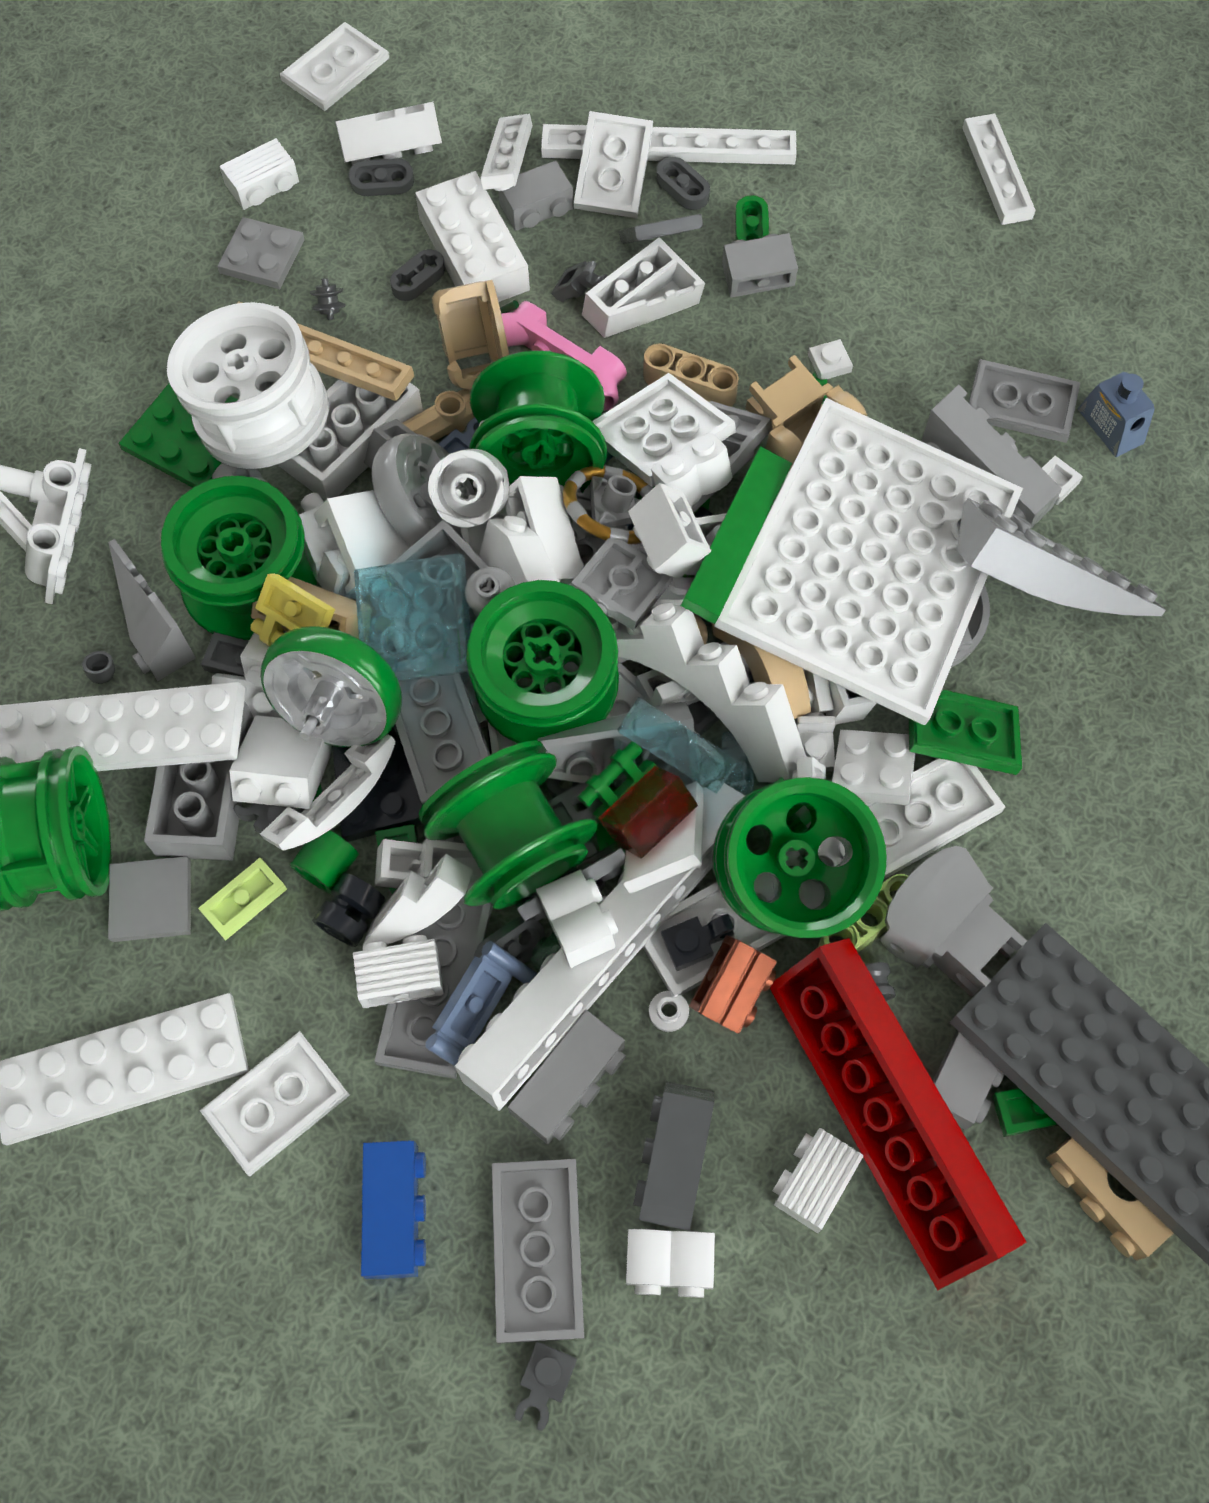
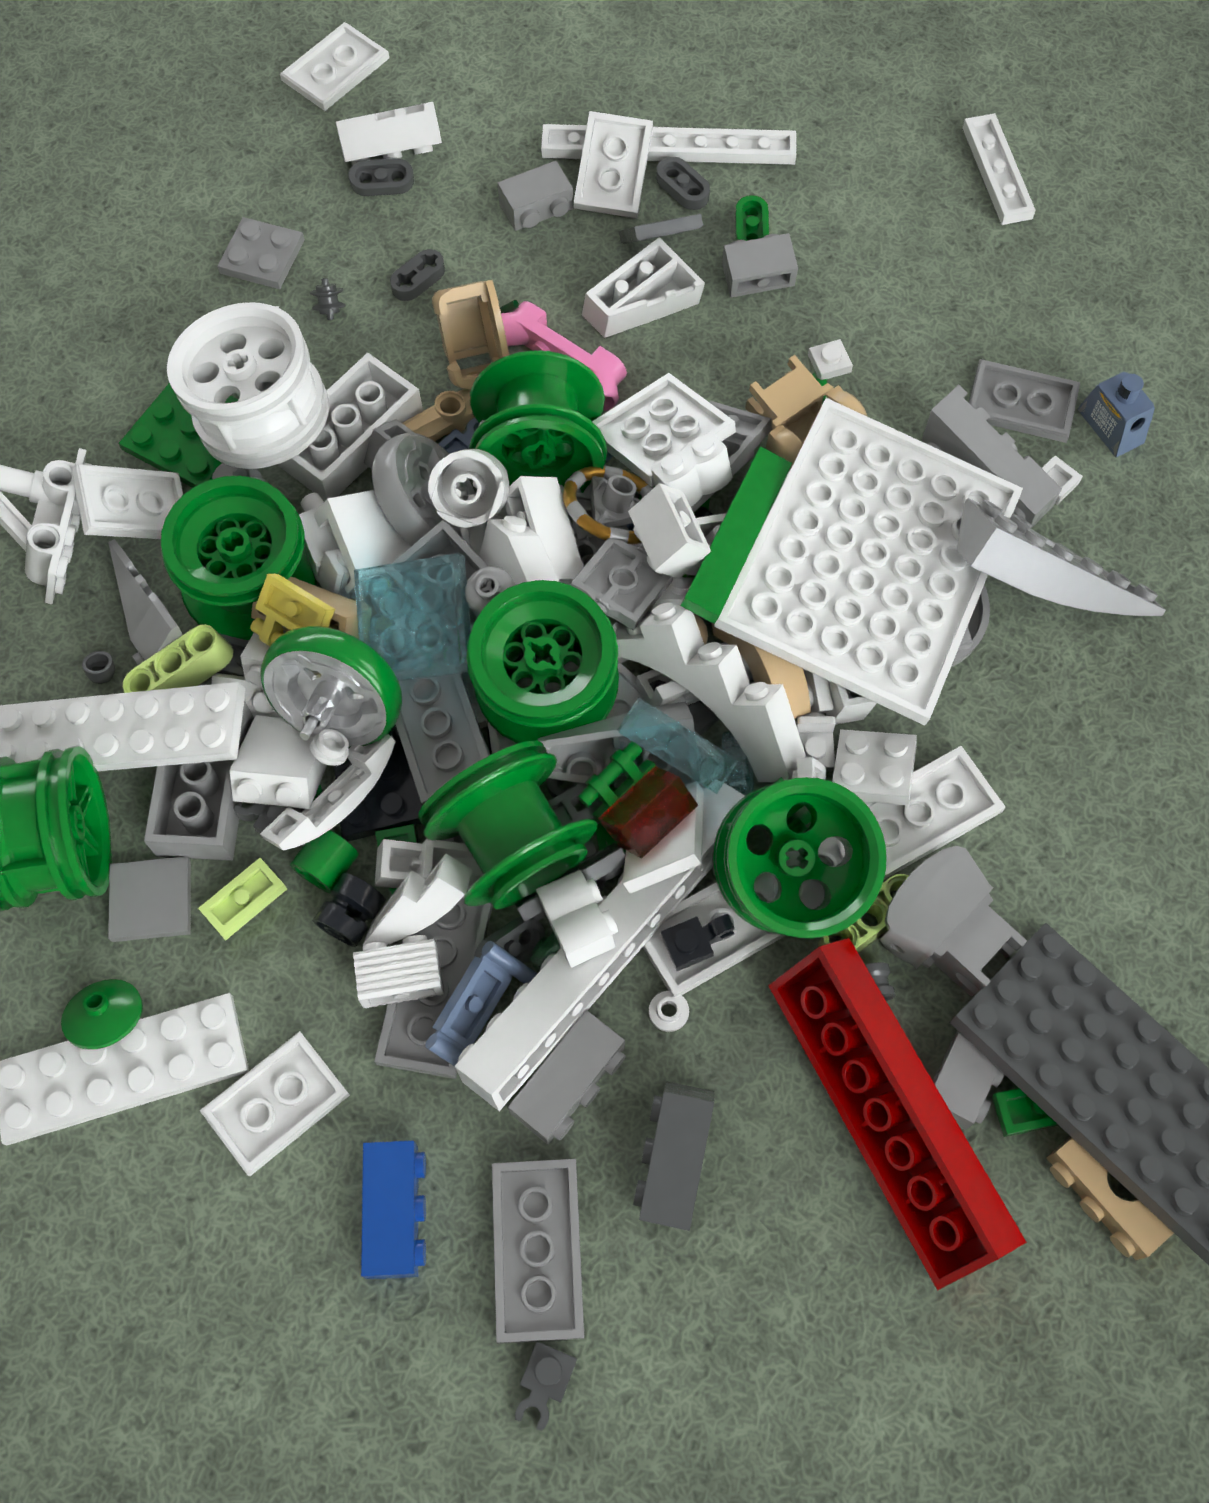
(101, 1014): none -> green dish
(124, 500): none -> white tile
(182, 663): none -> yellowish green beam
(259, 174): white brick -> none
(330, 747): none -> white plate
(356, 364): tan plate -> none
(472, 236): white brick -> none
(506, 152): white plate -> none
(576, 281): dark grey plate -> none
(670, 1260): white brick -> none
(704, 374): tan beam -> none
(734, 984): brick -> none
(817, 1180): white brick -> none
(970, 733): green tile -> none

